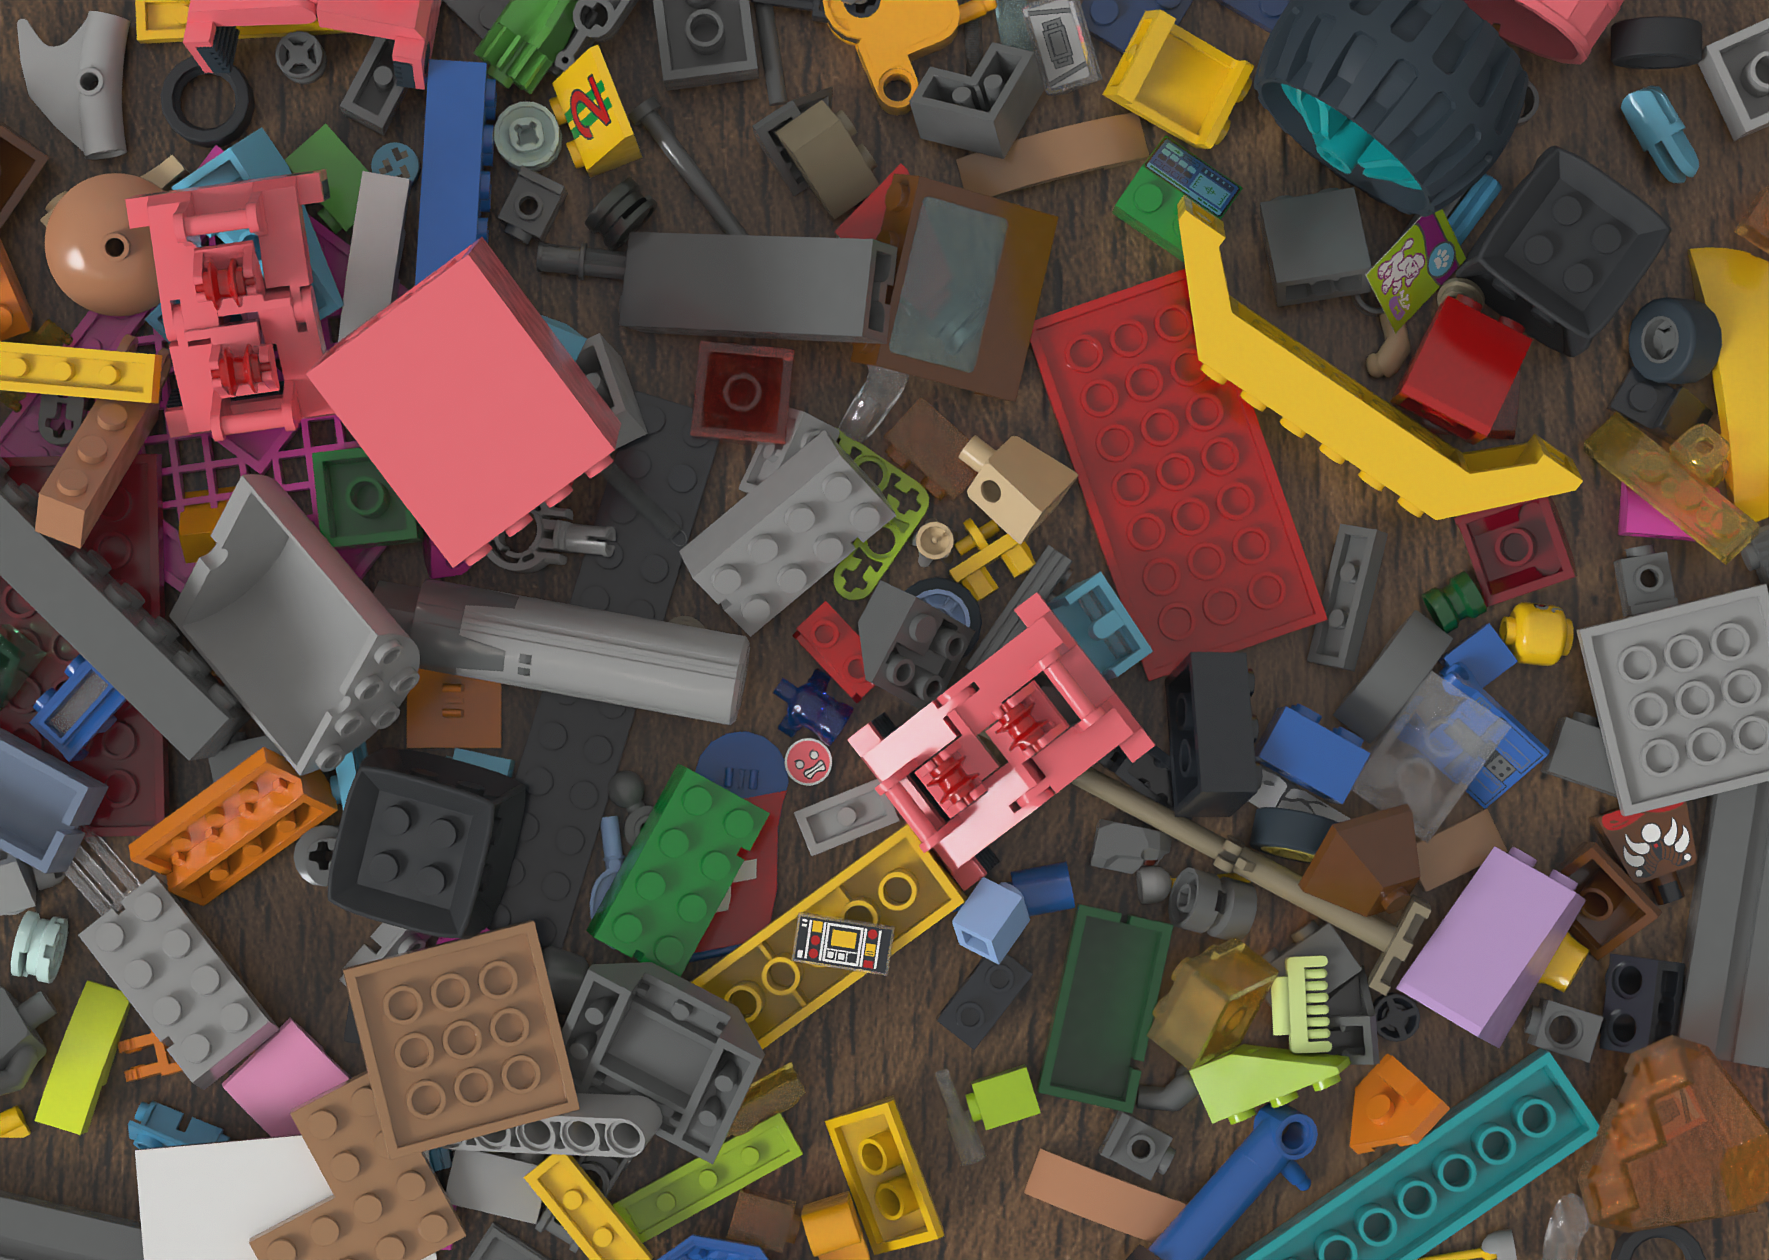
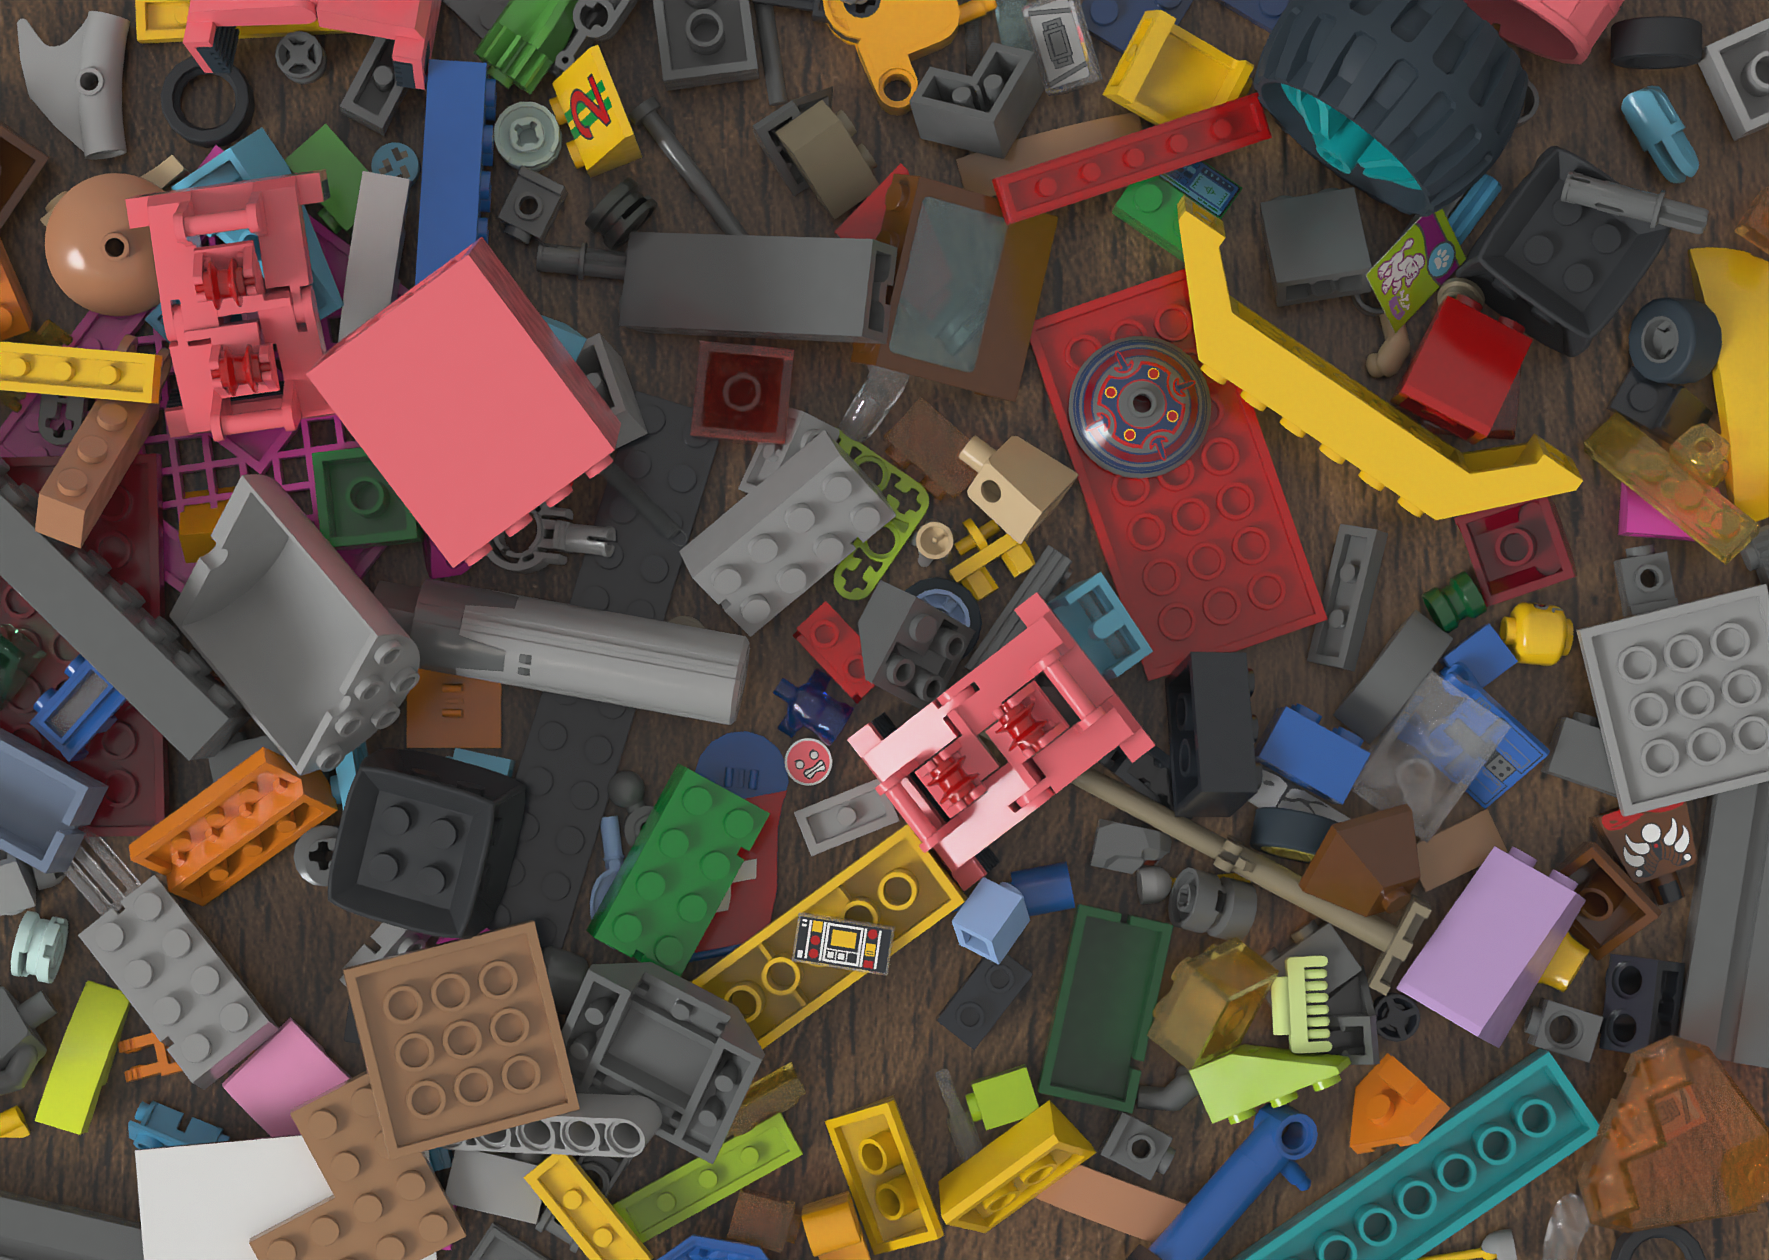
(1012, 1170): none -> yellow slope
(1118, 434): none -> dish
(1131, 158): none -> red tile
(1633, 203): none -> dark grey axle

